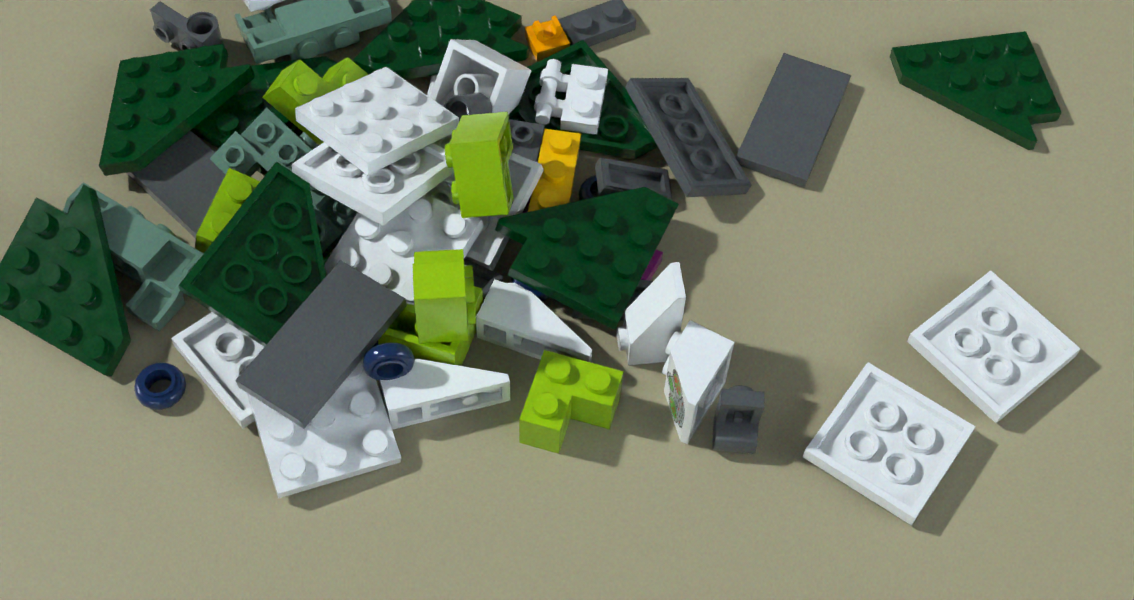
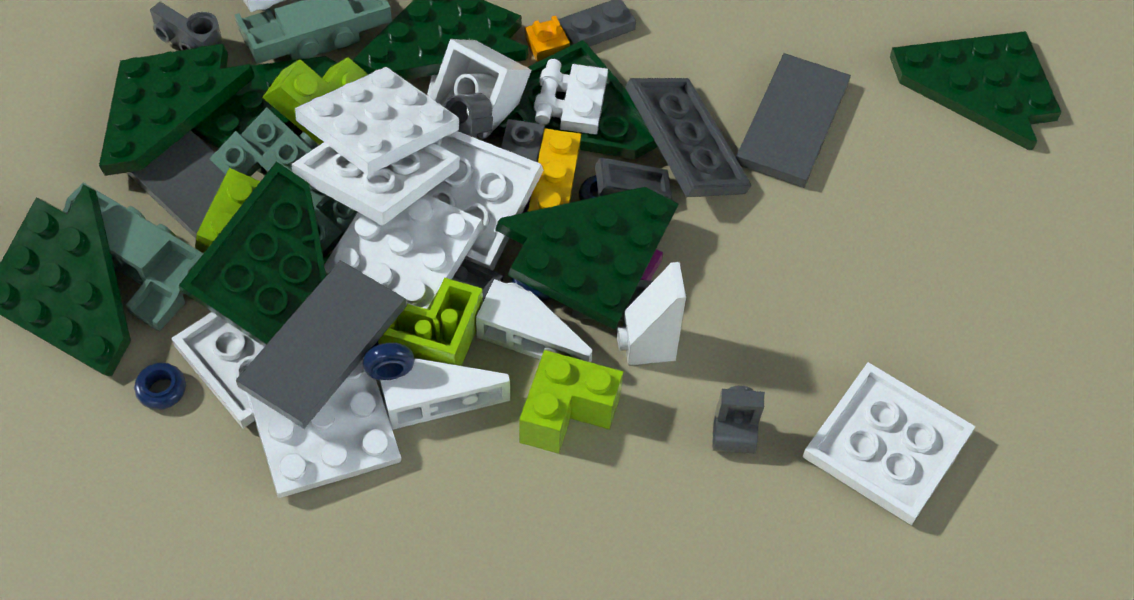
(443, 296): lime brick -> none
(480, 164): lime brick -> none
(694, 375): white slope -> none
(993, 346): white plate -> none

